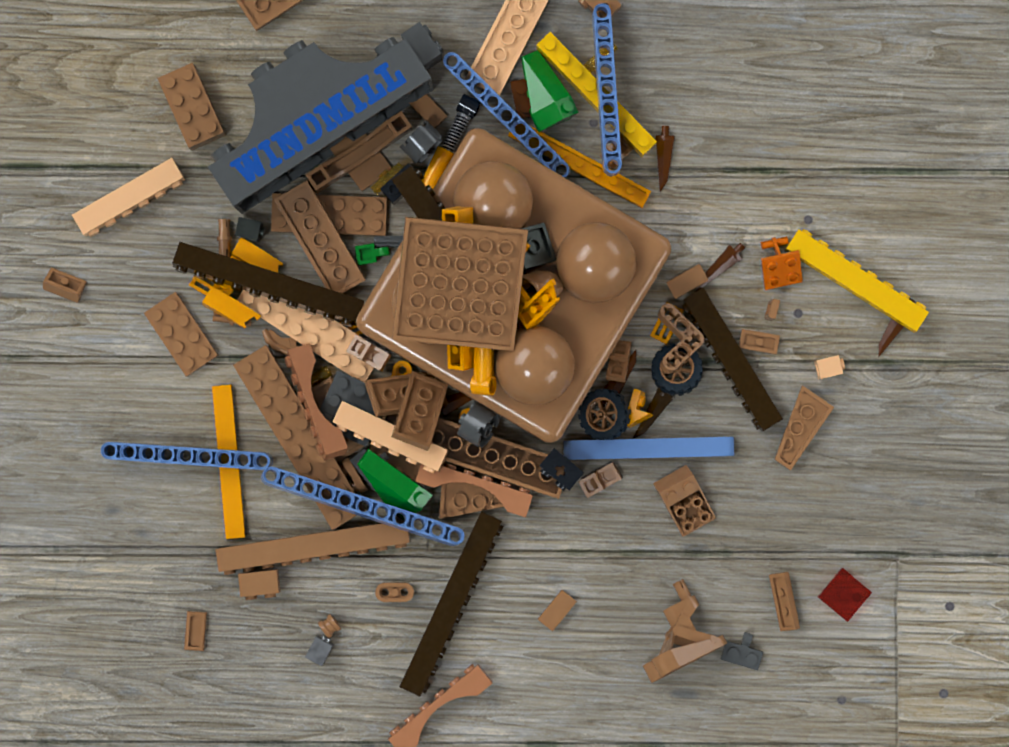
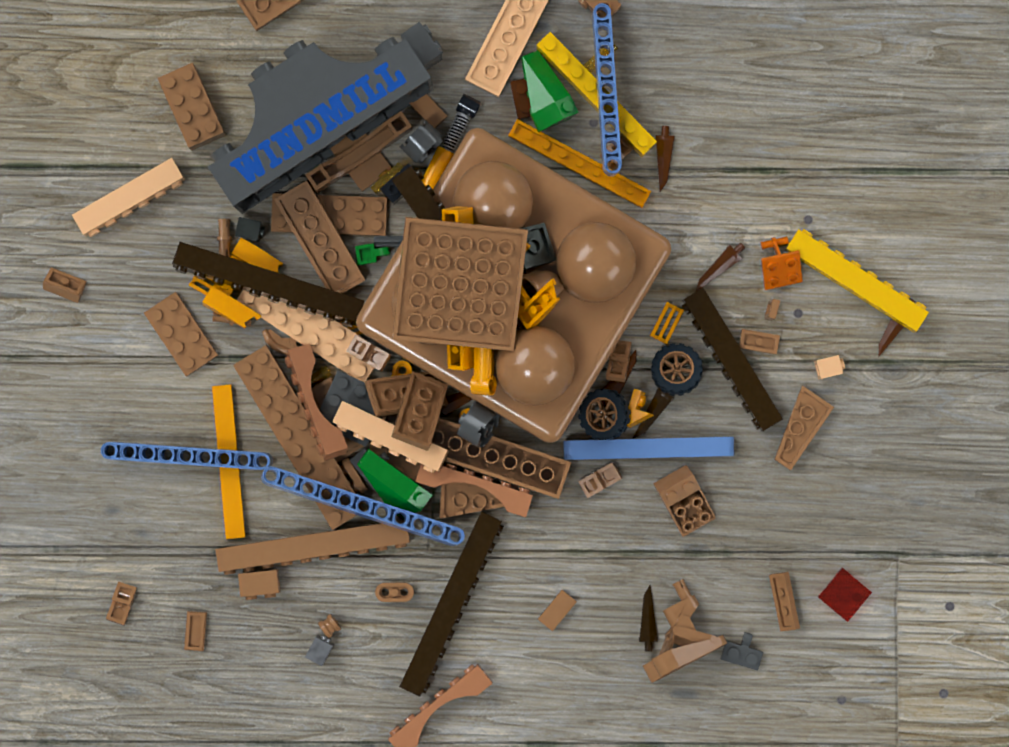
(121, 603): none -> medium nougat slope
(500, 108): medium blue beam -> none
(572, 472): black brick -> none
(648, 627): none -> dark brown bar
(685, 336): medium nougat beam -> none
(687, 281): medium nougat tile -> none

